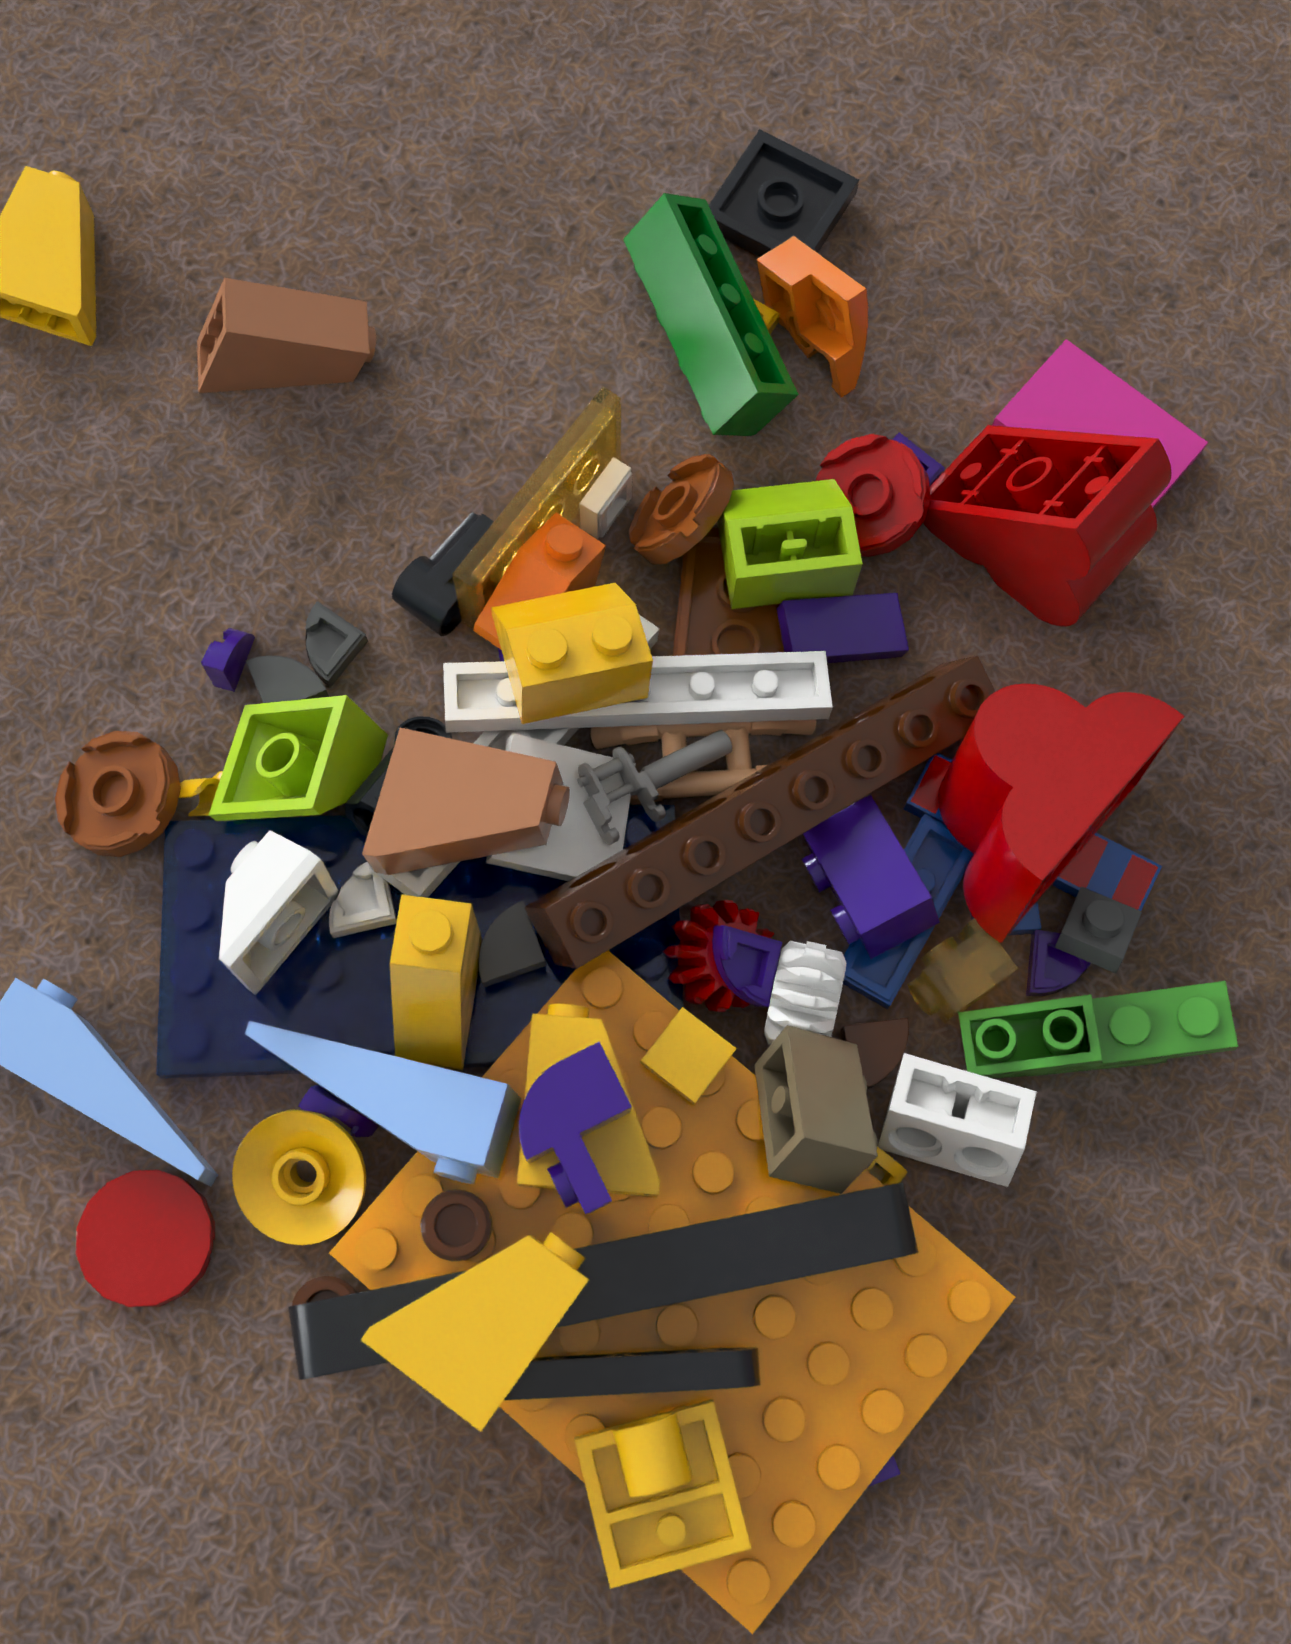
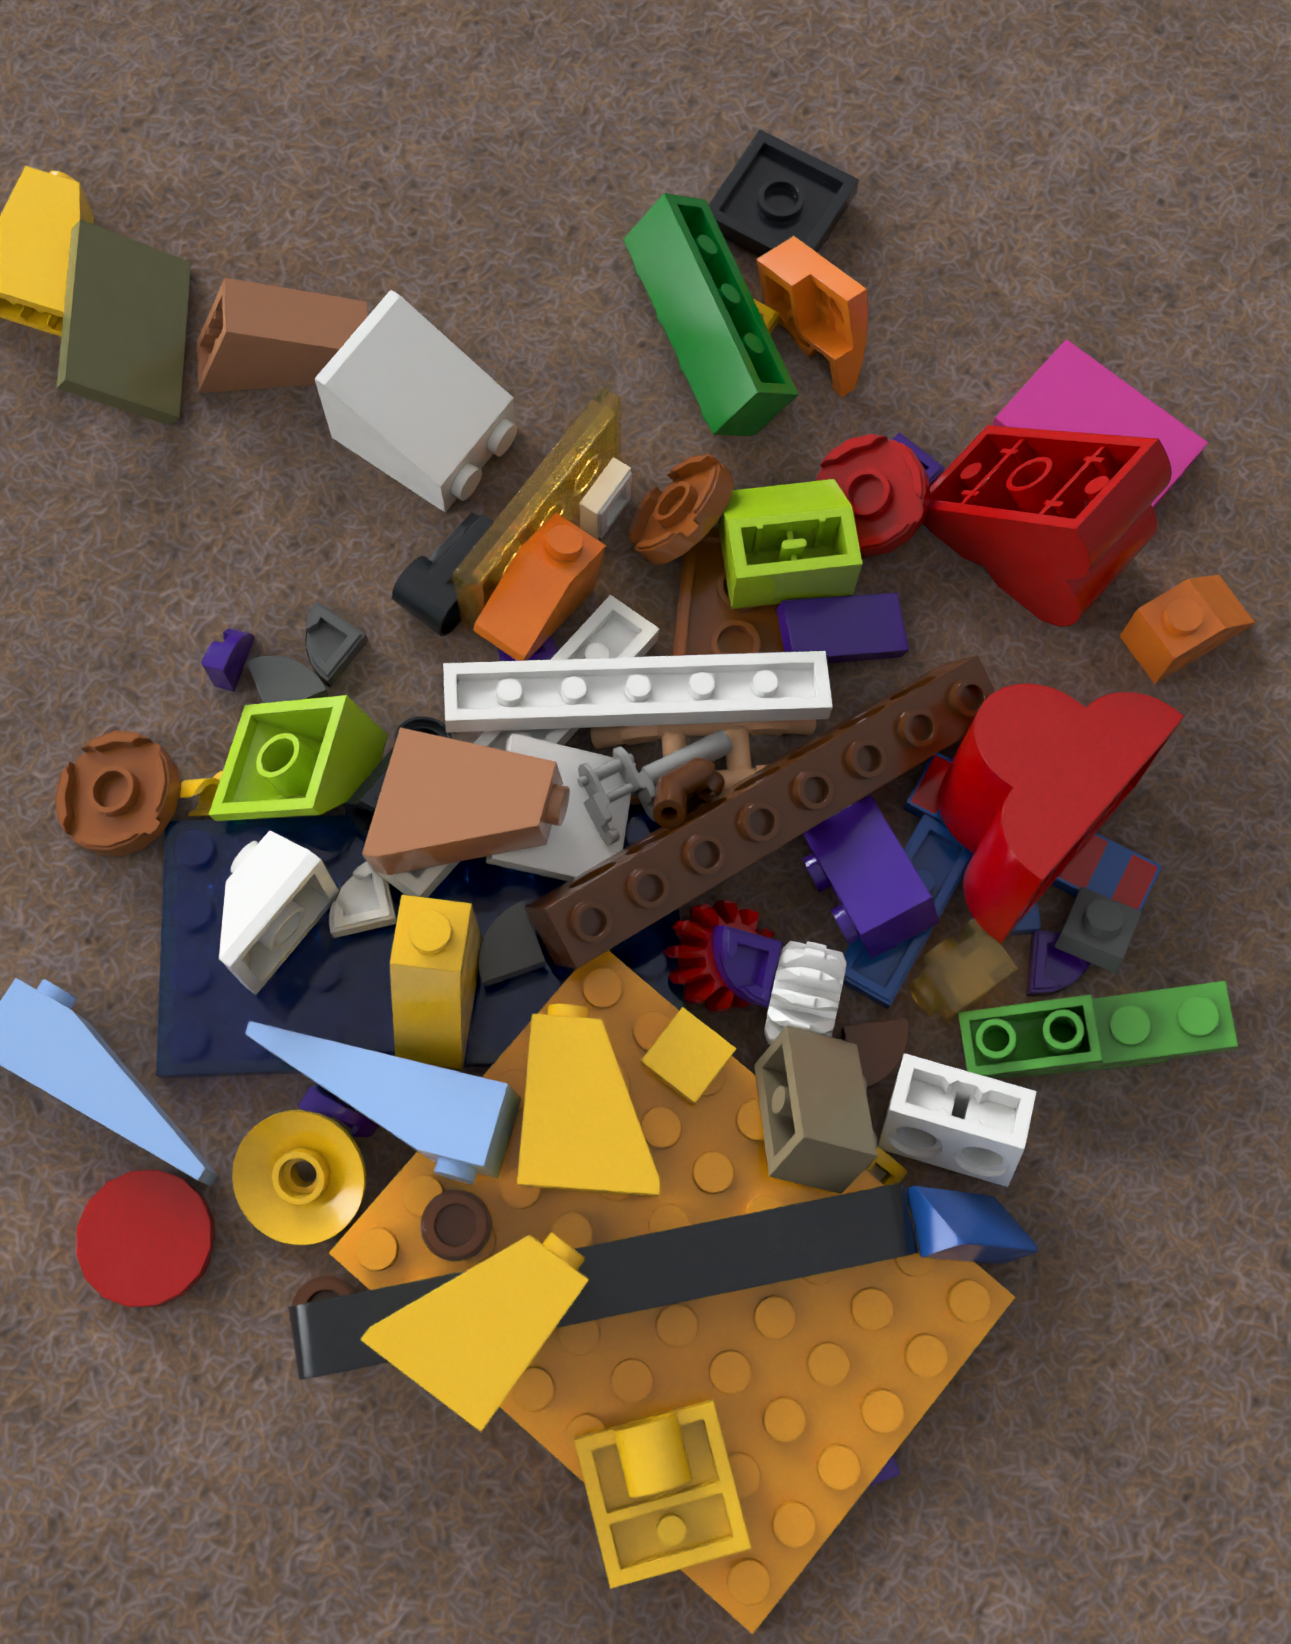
(124, 324): none -> olive tile
(415, 404): none -> white slope
(562, 1108): dark purple brick -> none
(573, 651): yellow slope -> none
(638, 1373): black beam -> none
(675, 787): none -> reddish brown arm
(966, 1227): none -> blue slope
(1184, 625): none -> orange slope

